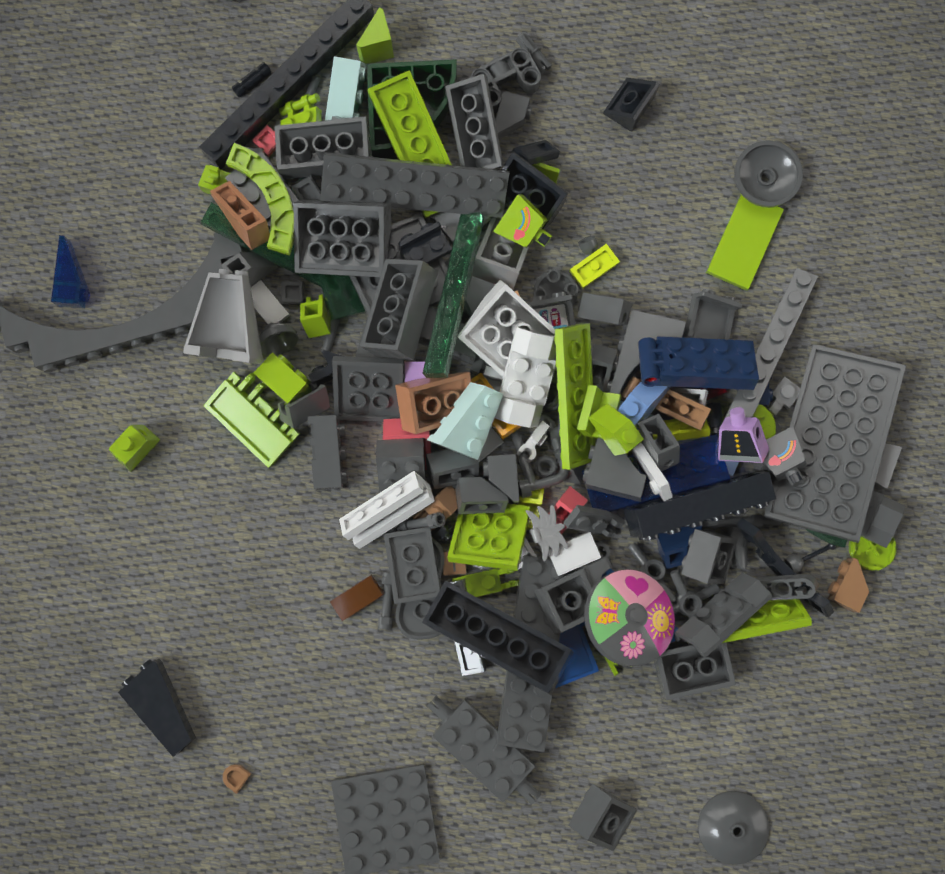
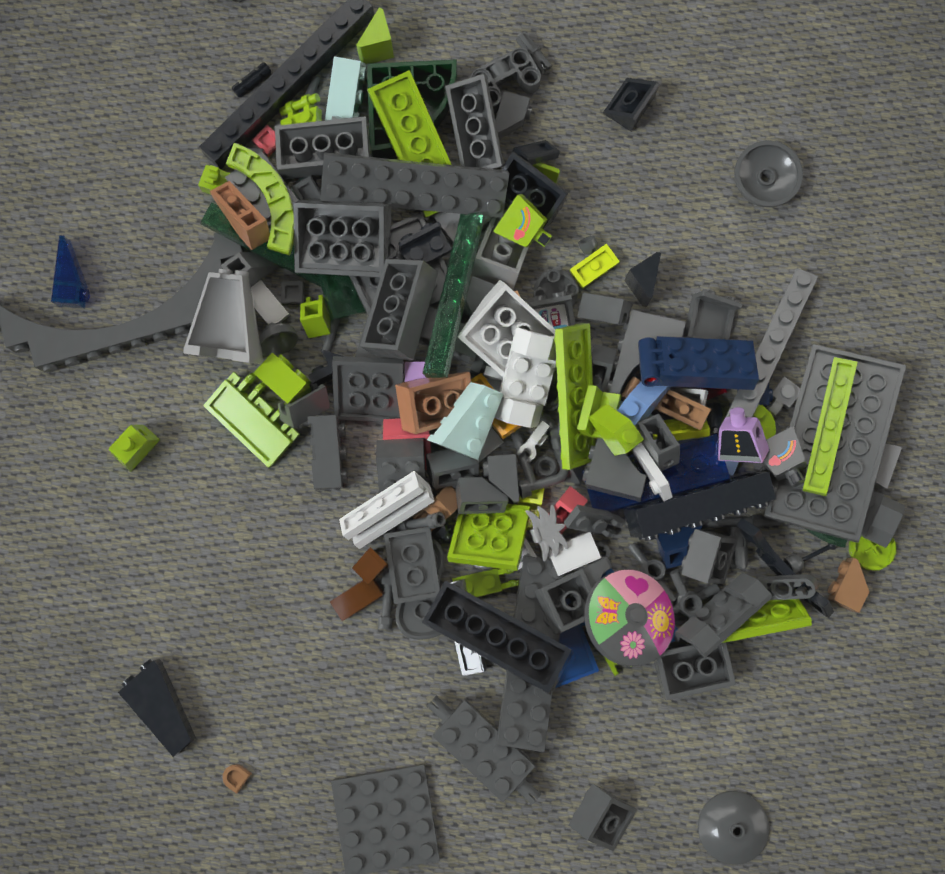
(370, 566): none -> reddish brown slope
(453, 568): medium nougat tile -> none
(642, 278): none -> black slope
(744, 243): lime tile -> none
(830, 426): none -> lime plate

